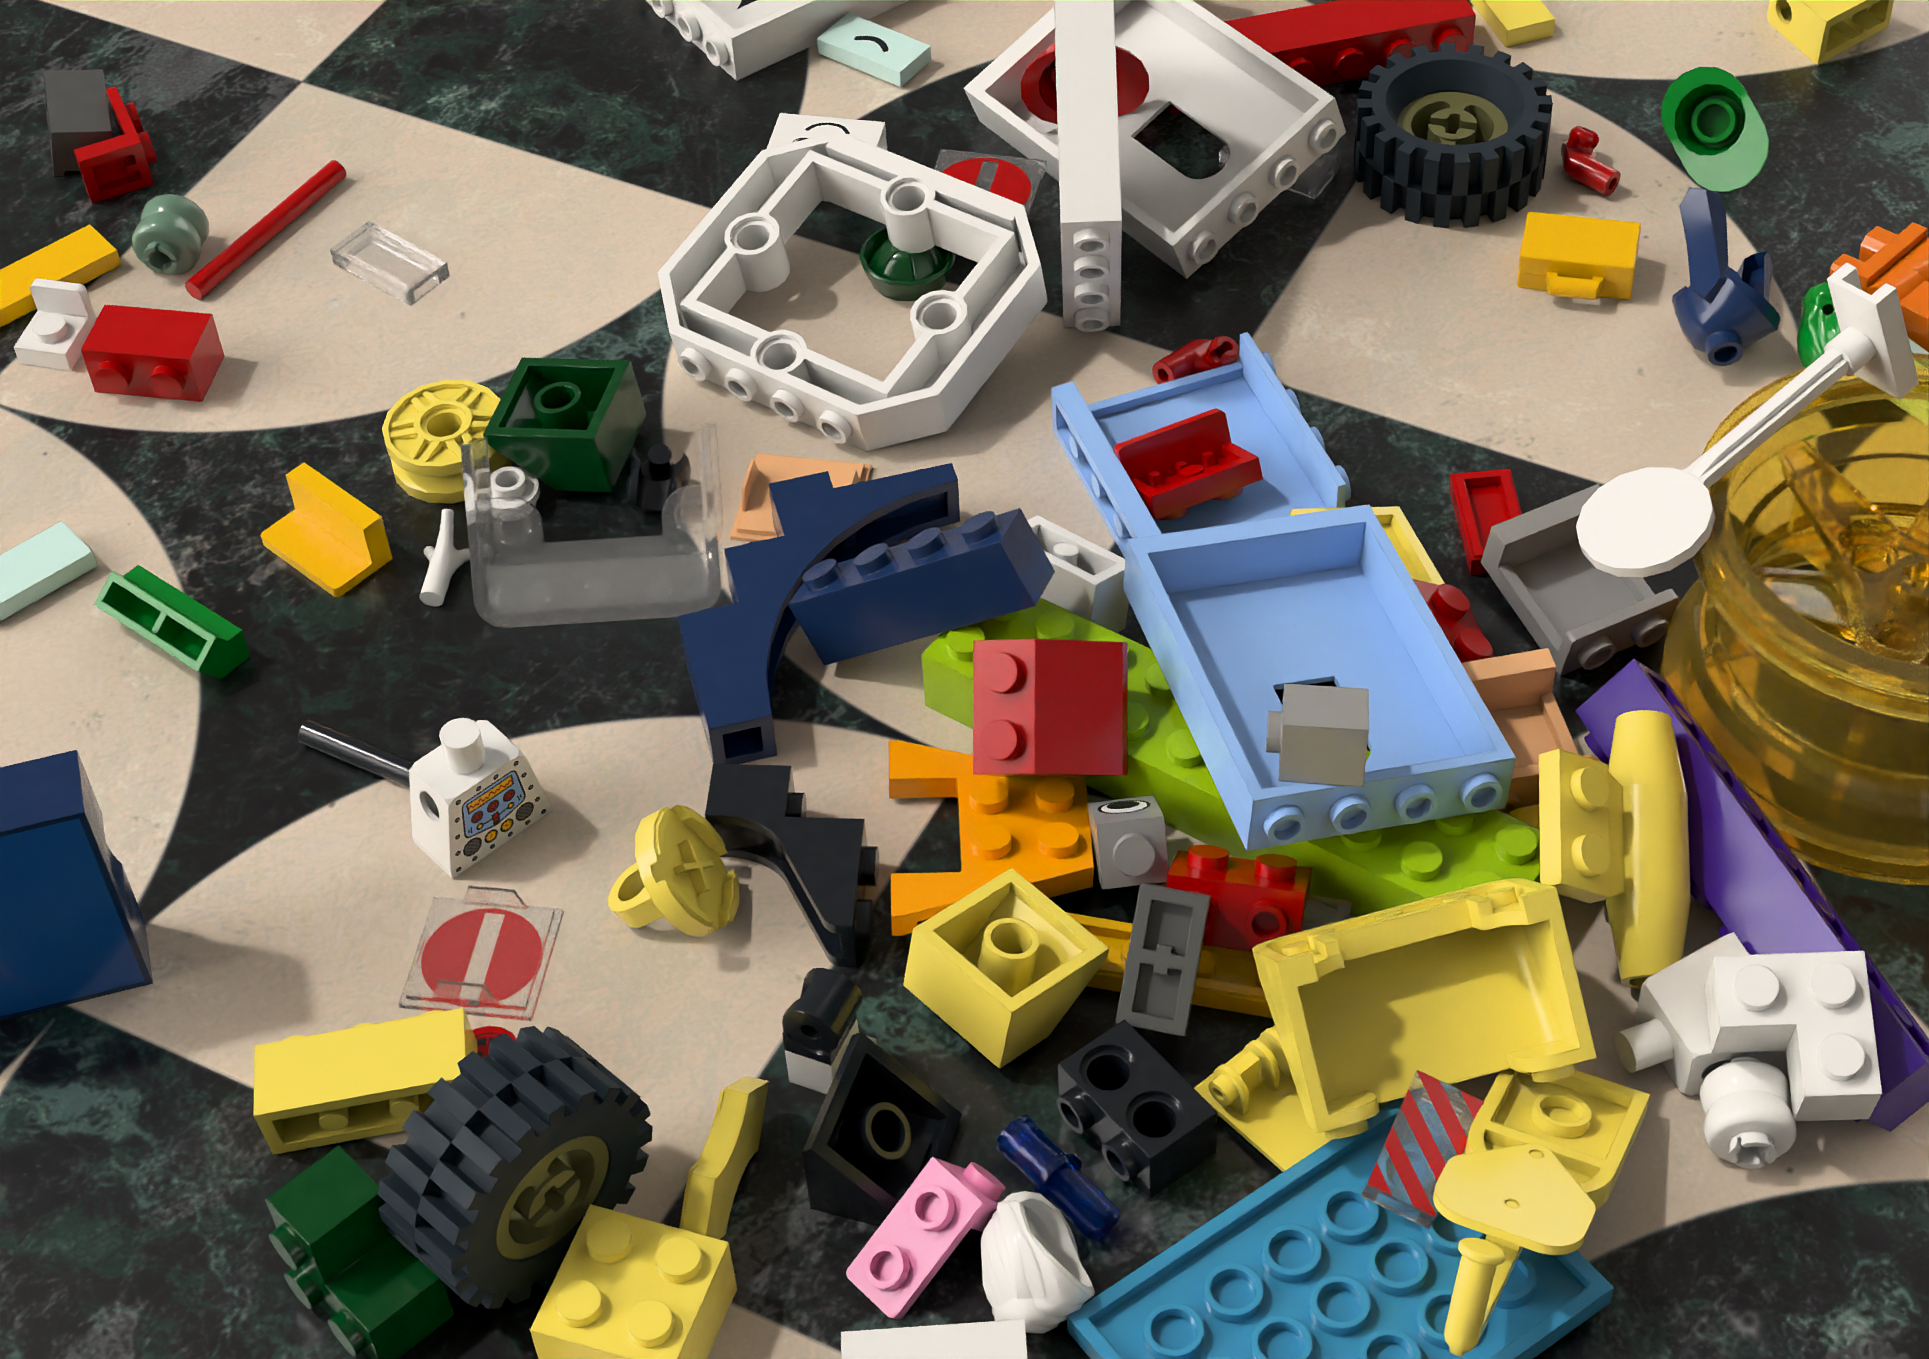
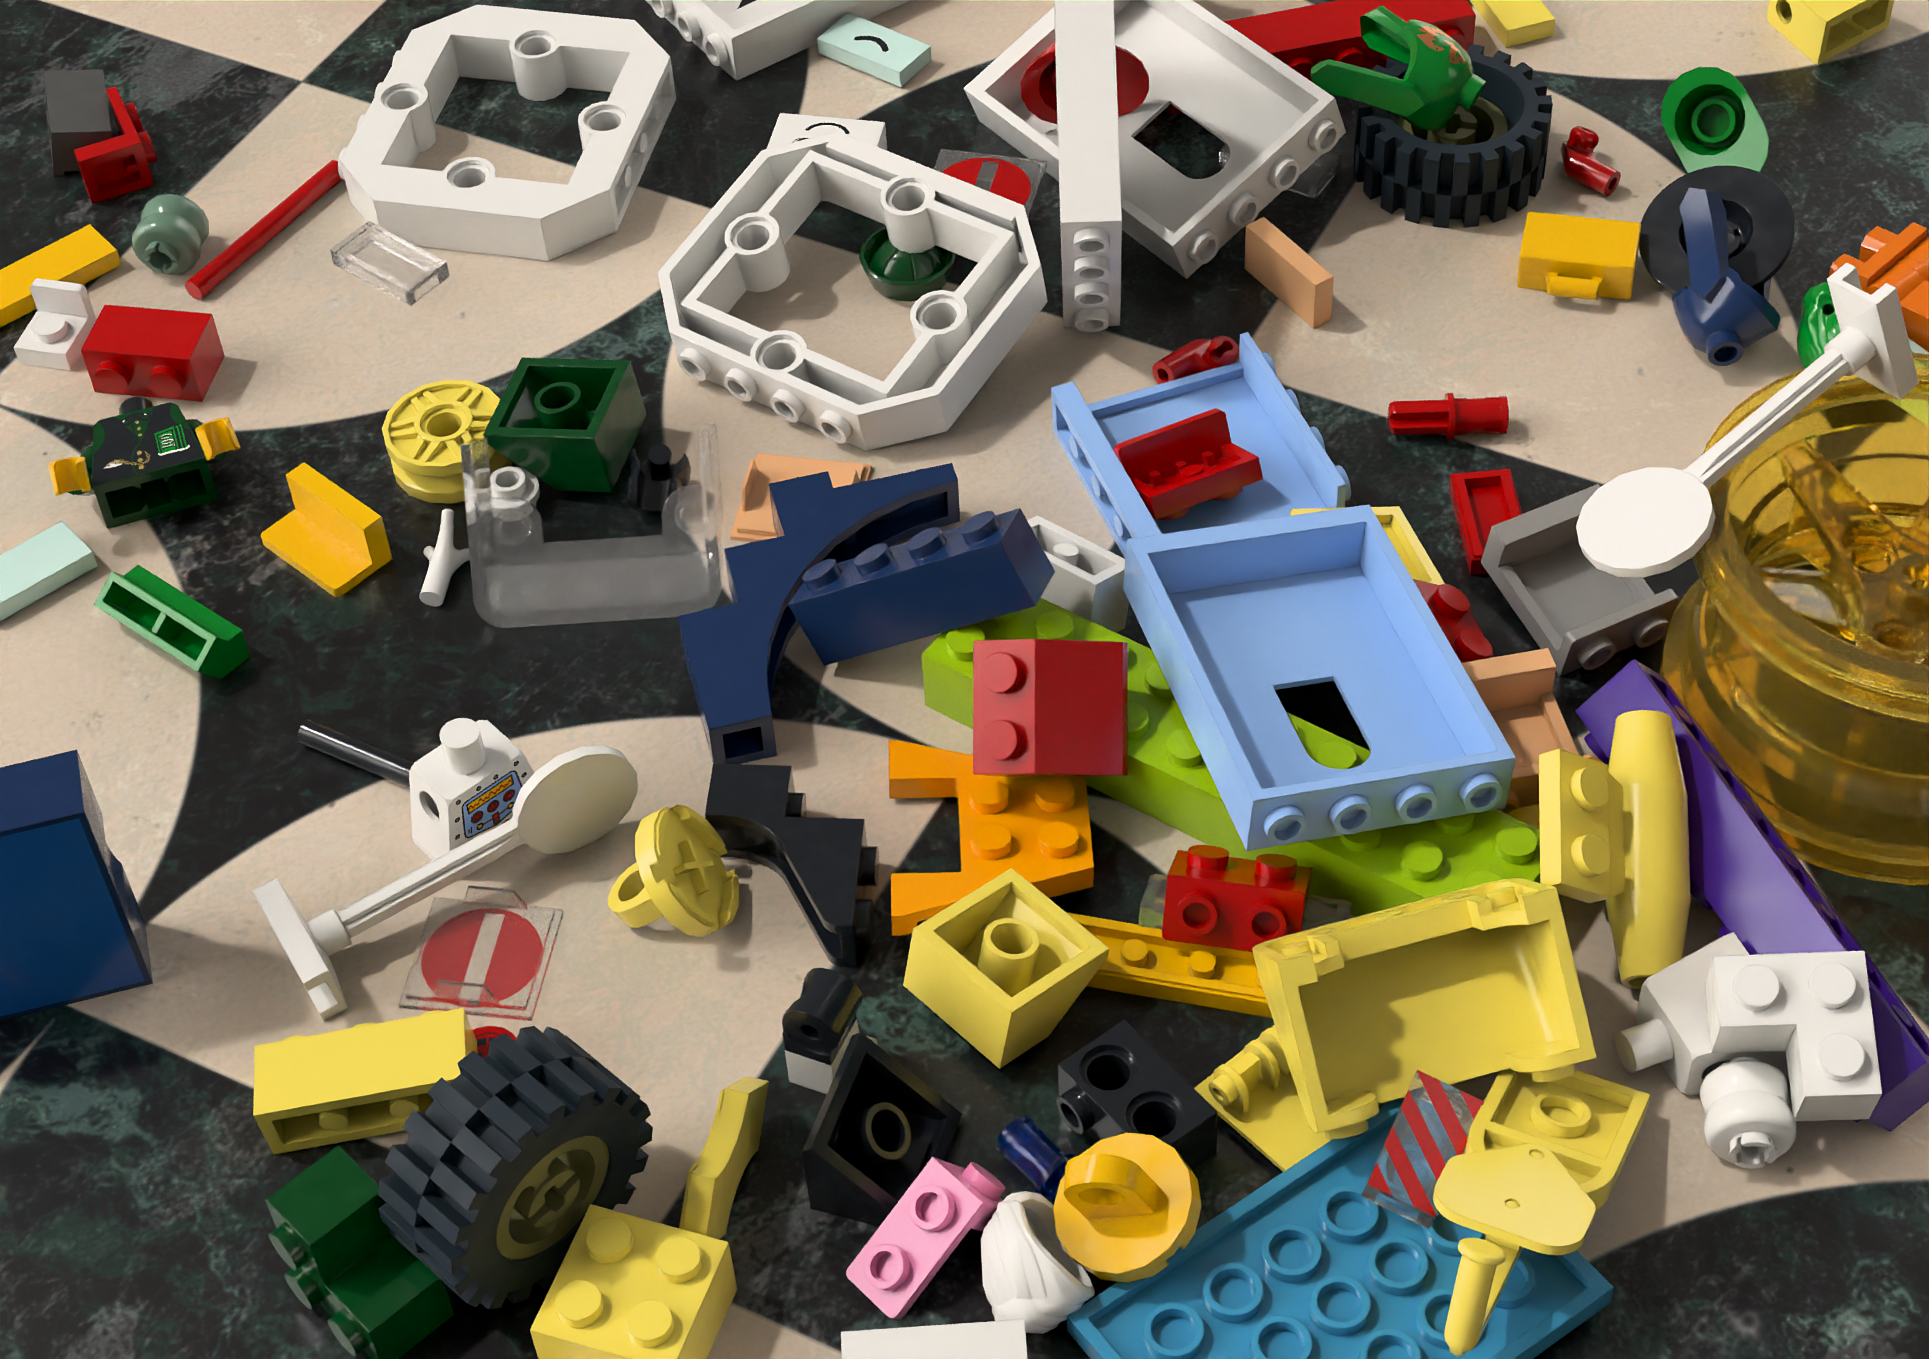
(146, 462): none -> torso
(467, 202): none -> white panel
(556, 811): none -> white piece
(1126, 1207): none -> yellow tile
(1128, 842): light grey brick -> none
(1163, 959): dark grey hinge -> none
(1288, 272): none -> light nougat tile
(1320, 734): light grey brick -> none
(1434, 85): none -> green piece
(1449, 416): none -> red axle
(1757, 218): none -> black hat

